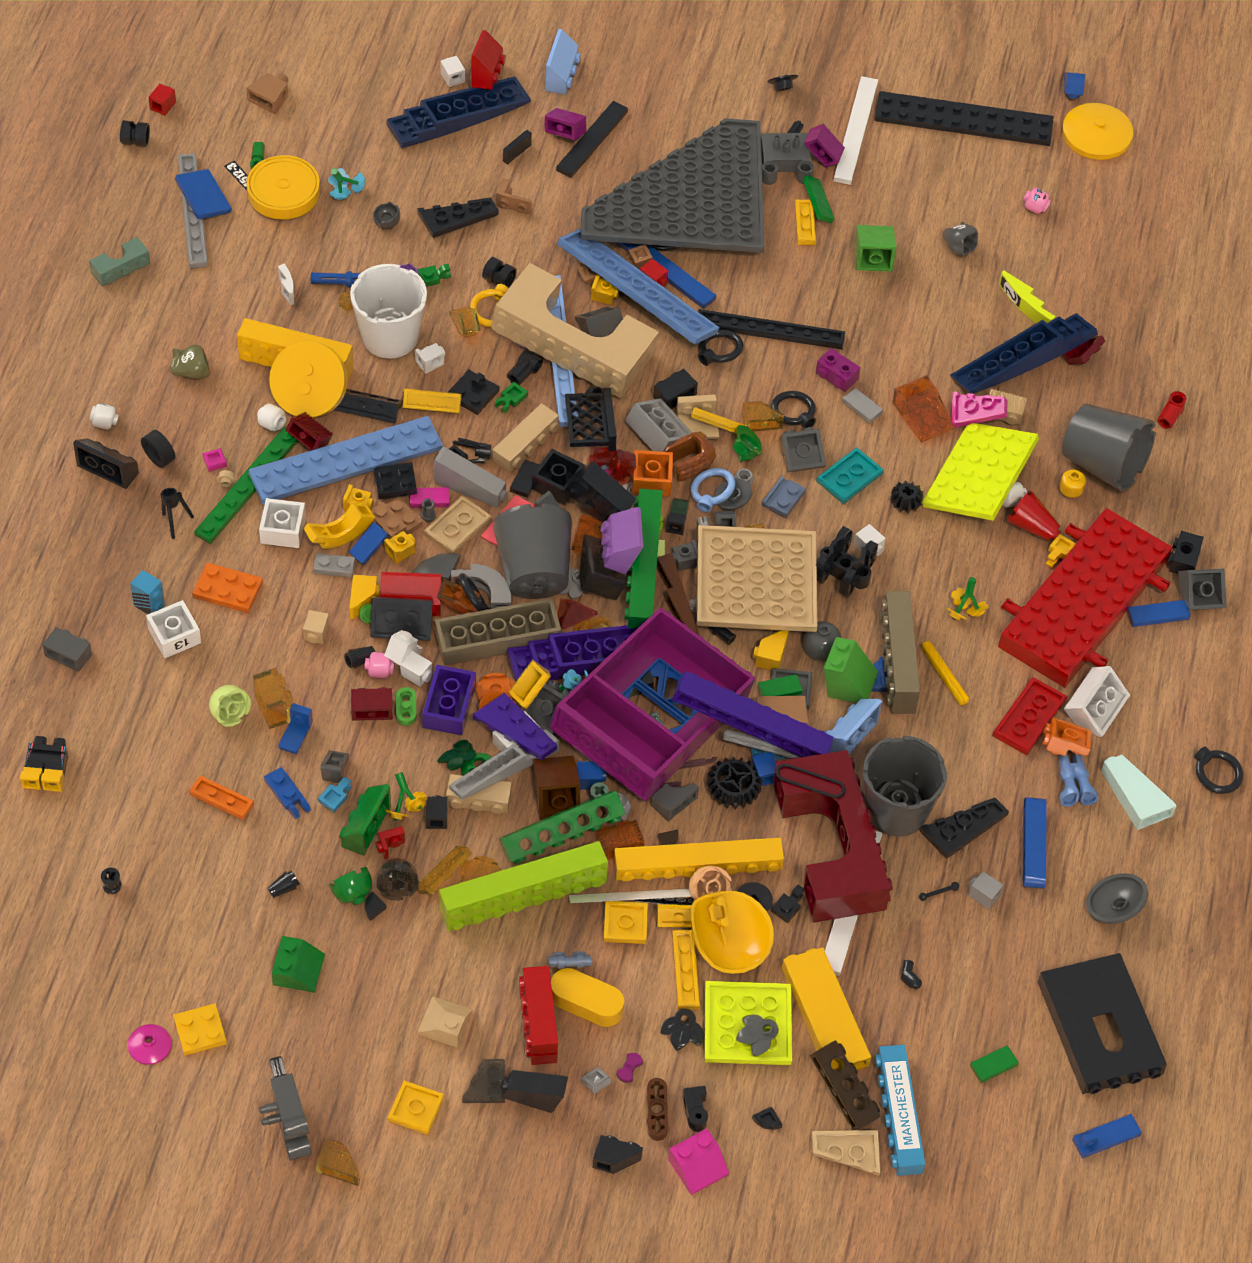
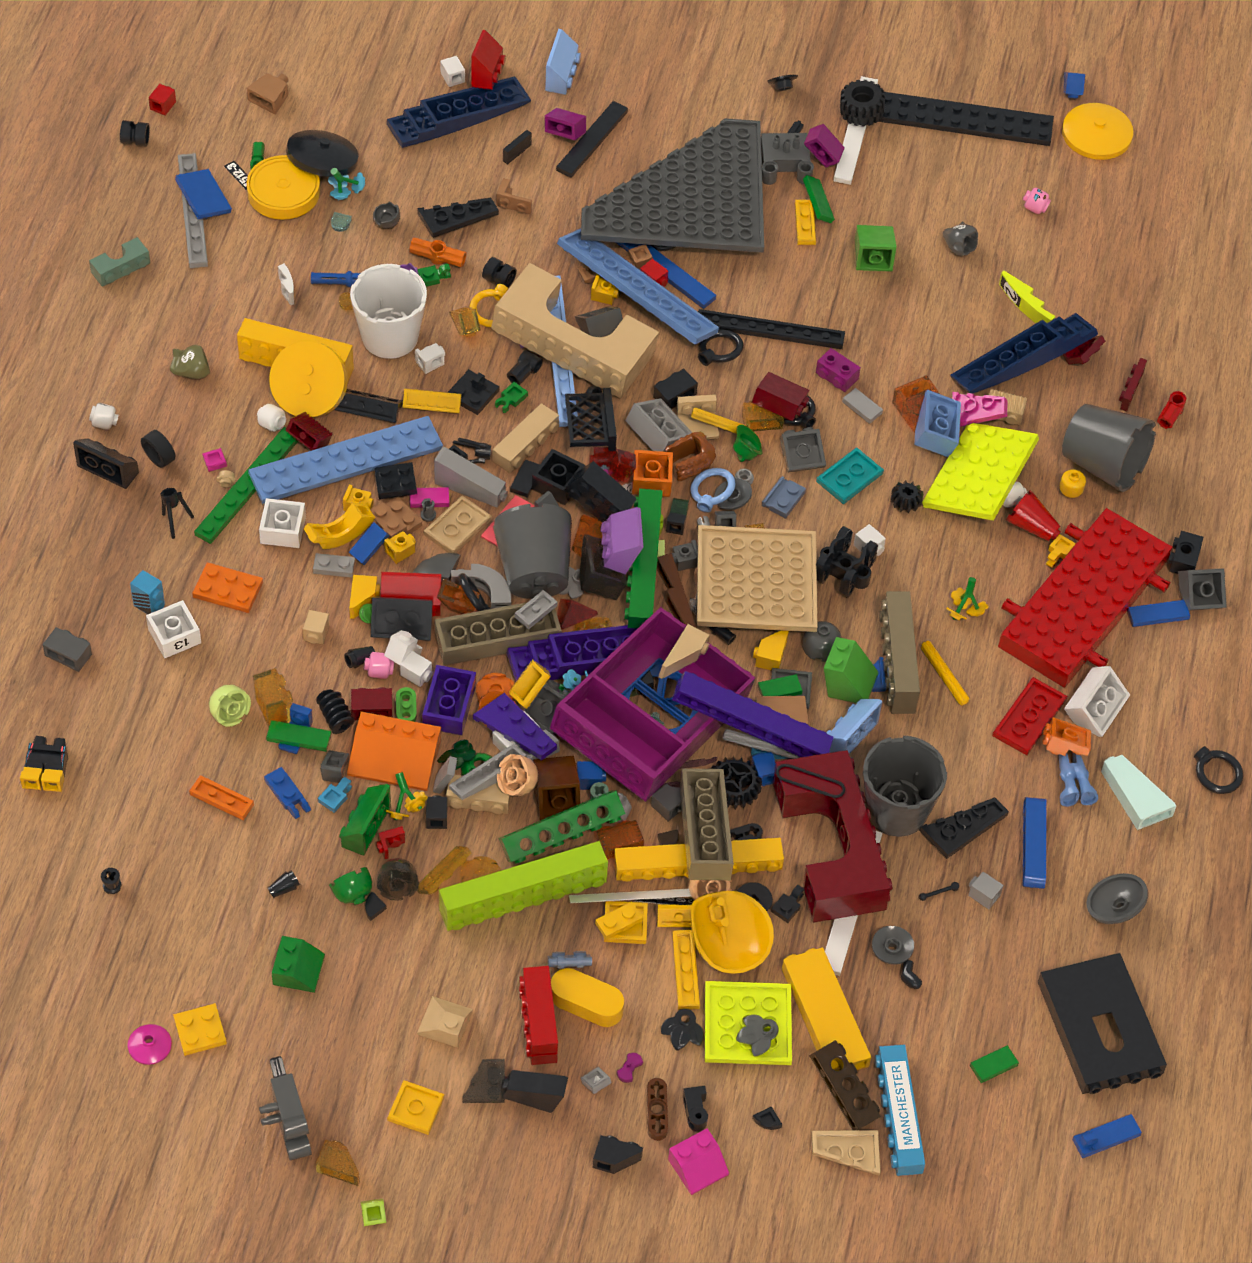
(298, 736): none -> green tile
(321, 152): none -> black dish
(335, 711): none -> black piece
(340, 222): none -> clear light blue tile
(373, 1212): none -> lime slope
(394, 746): none -> orange slope
(437, 252): none -> orange piece
(445, 775): none -> light grey tile
(517, 775): none -> light nougat cylinder
(536, 609): none -> light grey plate
(619, 920): none -> yellow plate
(686, 650): none -> tan slope
(706, 824): none -> dark tan brick
(743, 832): none -> black beam
(781, 396): none -> dark red brick
(862, 102): none -> black tyre
(893, 937): none -> dark grey dish
(938, 424): none -> medium blue slope
(1132, 384): none -> dark red plate

